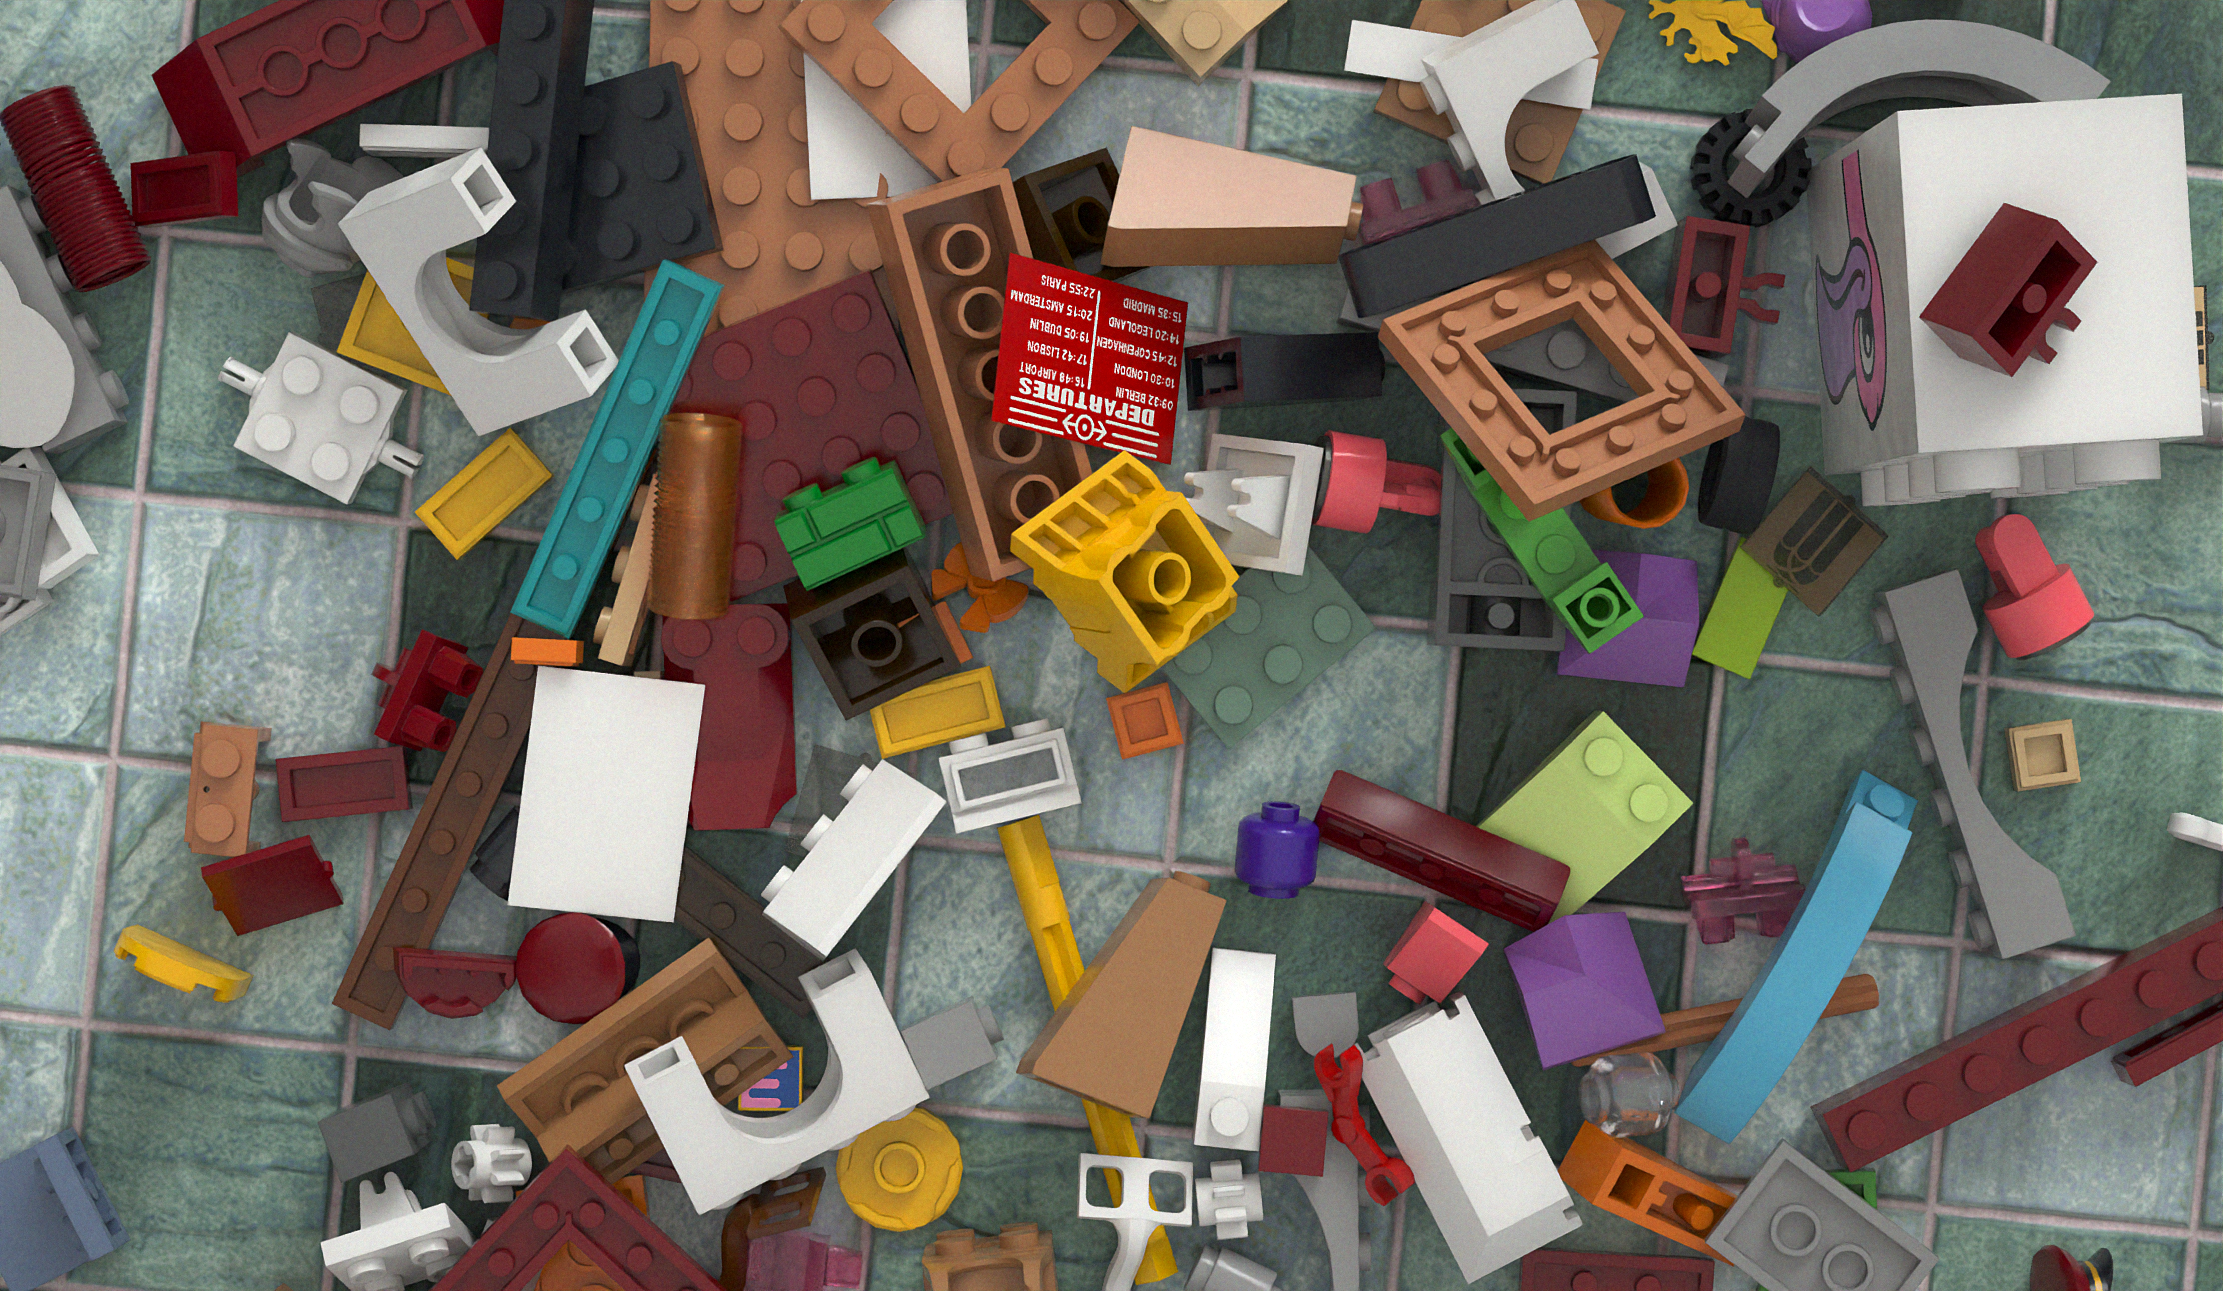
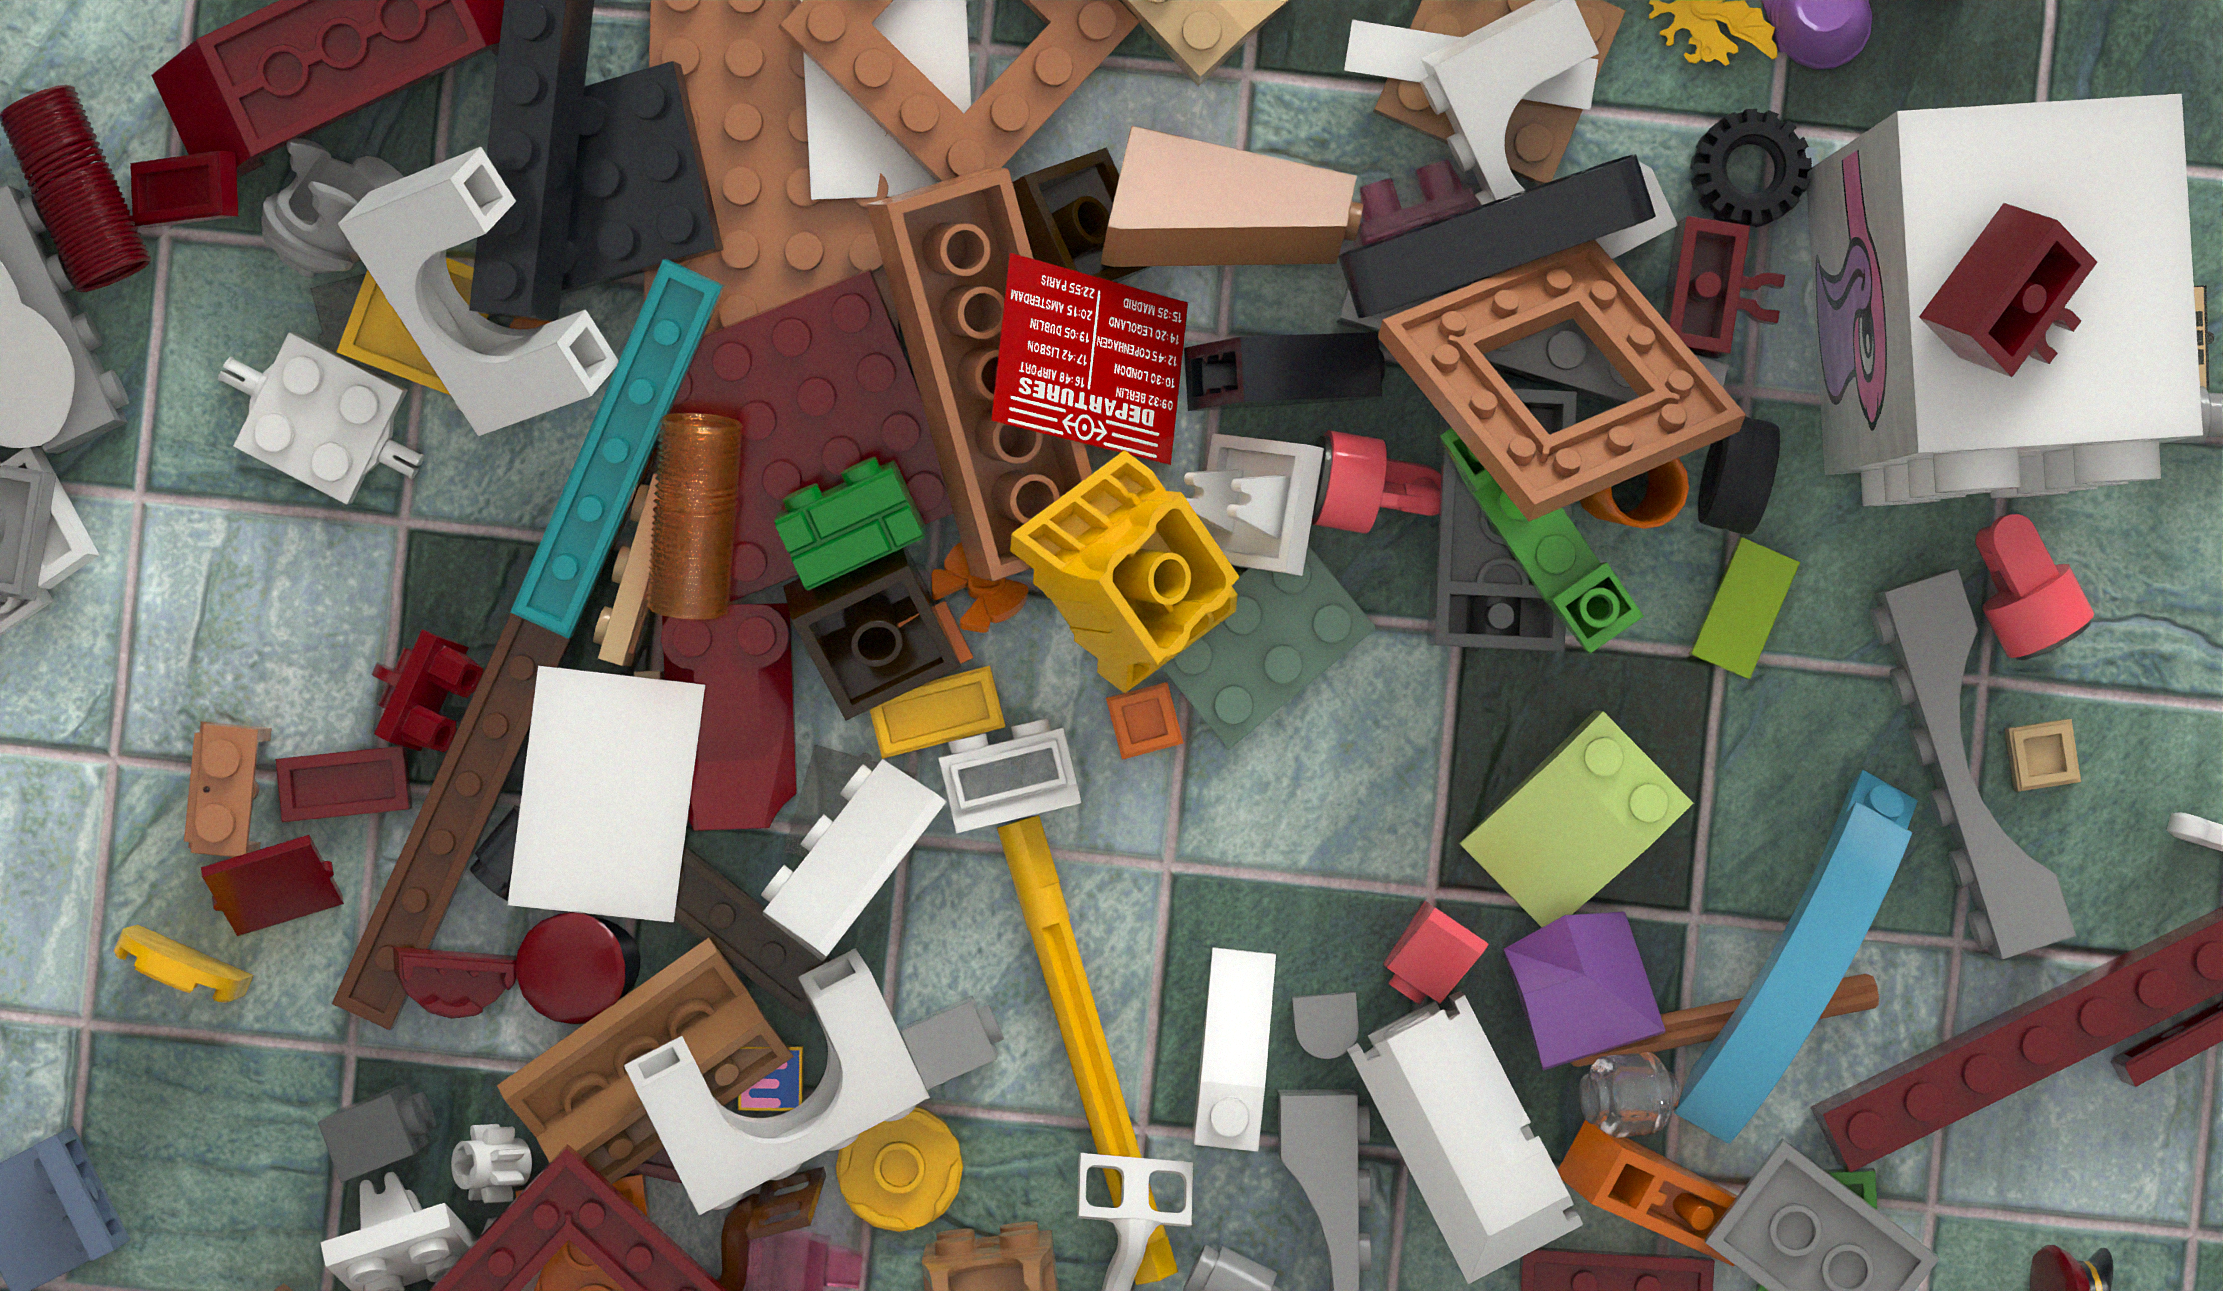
(421, 140): white tile -> none
(484, 494): yellow tile -> none
(547, 651): orange tile -> none
(1130, 1003): medium nougat slope -> none
(1229, 1199): white gear -> none
(1277, 850): dark purple head -> none
(1293, 1140): dark red tile -> none
(1350, 1128): red piece -> none
(1440, 851): dark red slope -> none
(1661, 642): medium lavender slope -> none
(1742, 886): clear pink hips -> none
(1814, 541): clear smoke piece -> none
(1906, 59): light grey arch -> none

